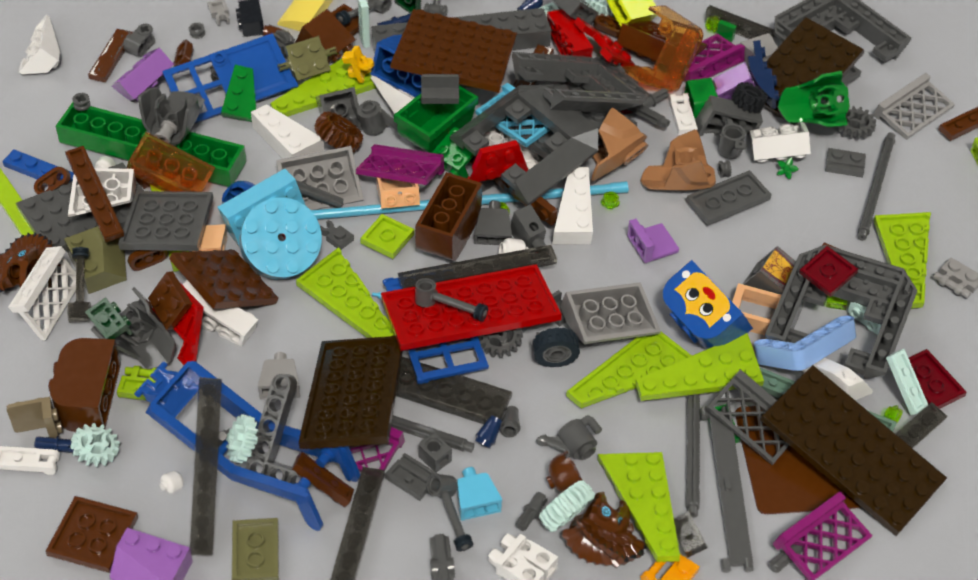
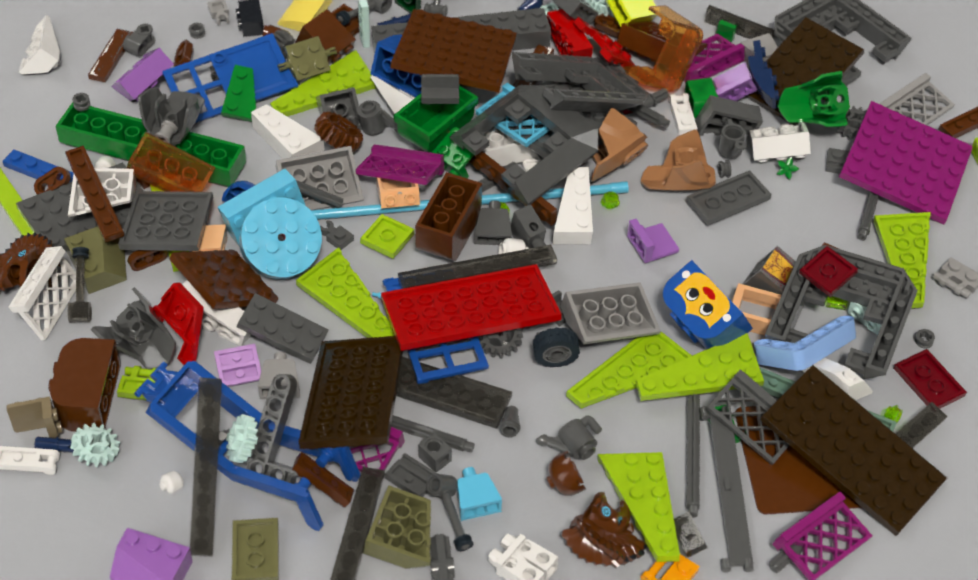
(90, 533): reddish brown plate -> none
(107, 319): dark green bracket -> none
(169, 300): reddish brown plate -> none
(238, 365): none -> lavender slope
(282, 328): none -> dark grey plate
(359, 63): yellow hips -> none
(401, 530): none -> olive wedge
(427, 295): dark grey piece -> none
(489, 431): dark blue cone -> none
(496, 159): red wing -> none
(531, 511): dark grey axle -> none
(566, 506): light aqua gear -> none
(712, 23): clear neon green plate -> none
(749, 97): black tyre -> none
(906, 162): none -> magenta plate
(907, 381): light aqua tile -> none
(929, 336): none -> dark grey bush

